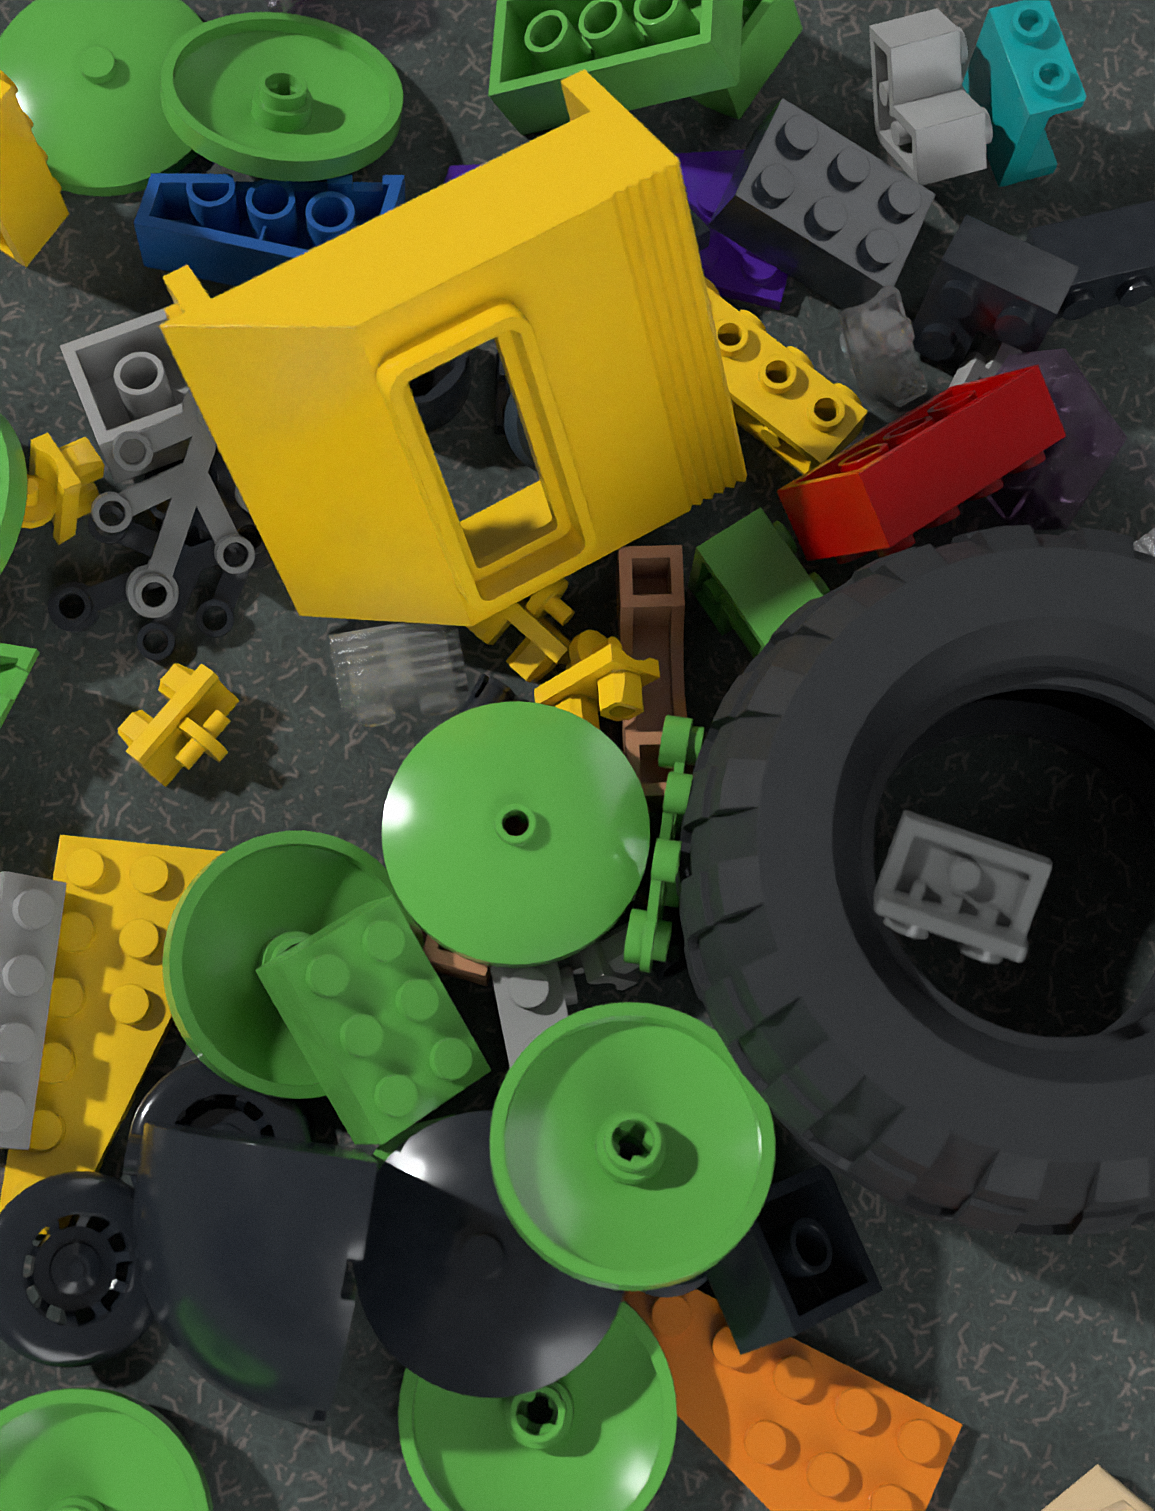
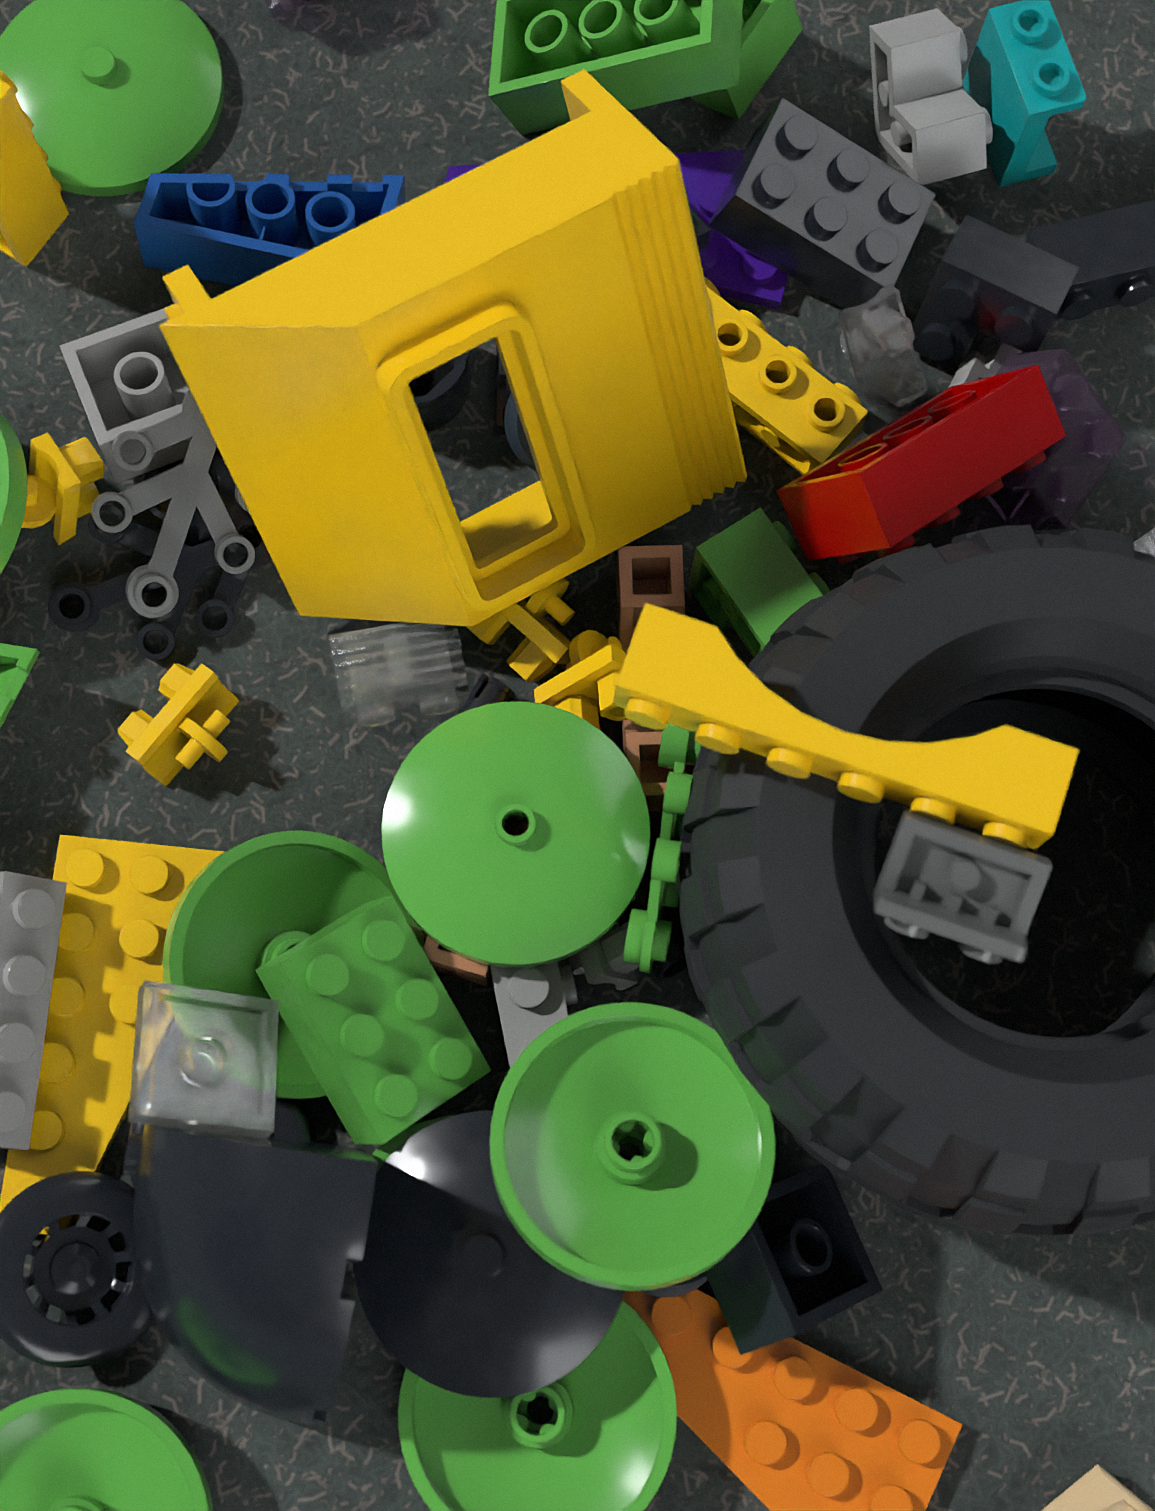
(204, 1060): none -> clear plate
(281, 96): bright green dish -> none
(992, 781): none -> yellow arch

